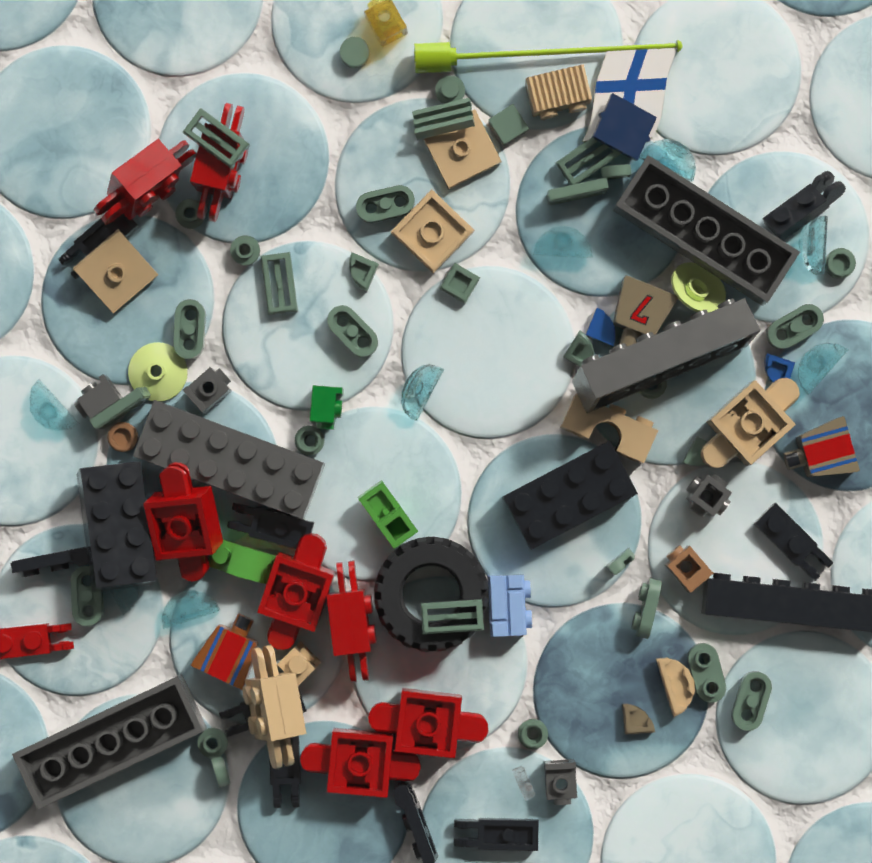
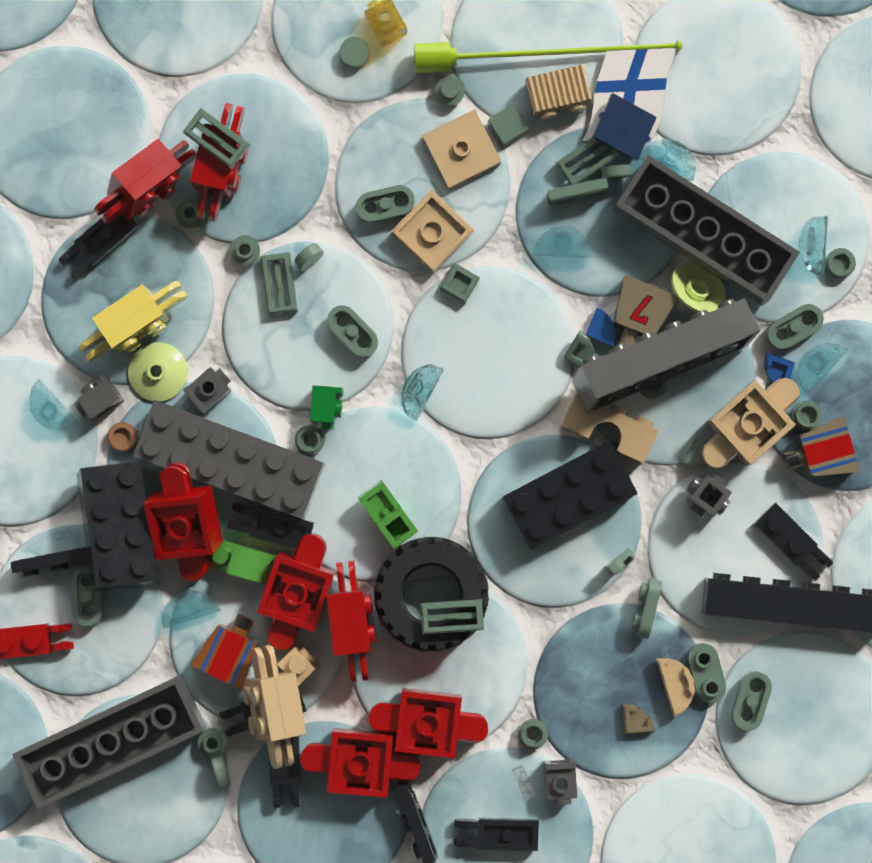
(115, 271): tan plate -> none
(120, 408): sand green tile -> none
(131, 320): none -> light yellow brick
(187, 329): sand green plate -> none
(308, 256): none -> sand green tile
(362, 270): sand green tile -> none
(443, 116): sand green tile -> none
(507, 605): light blue brick -> none
(696, 575): medium nougat brick -> none
(804, 206): black hinge -> none
(806, 415): none -> sand green plate

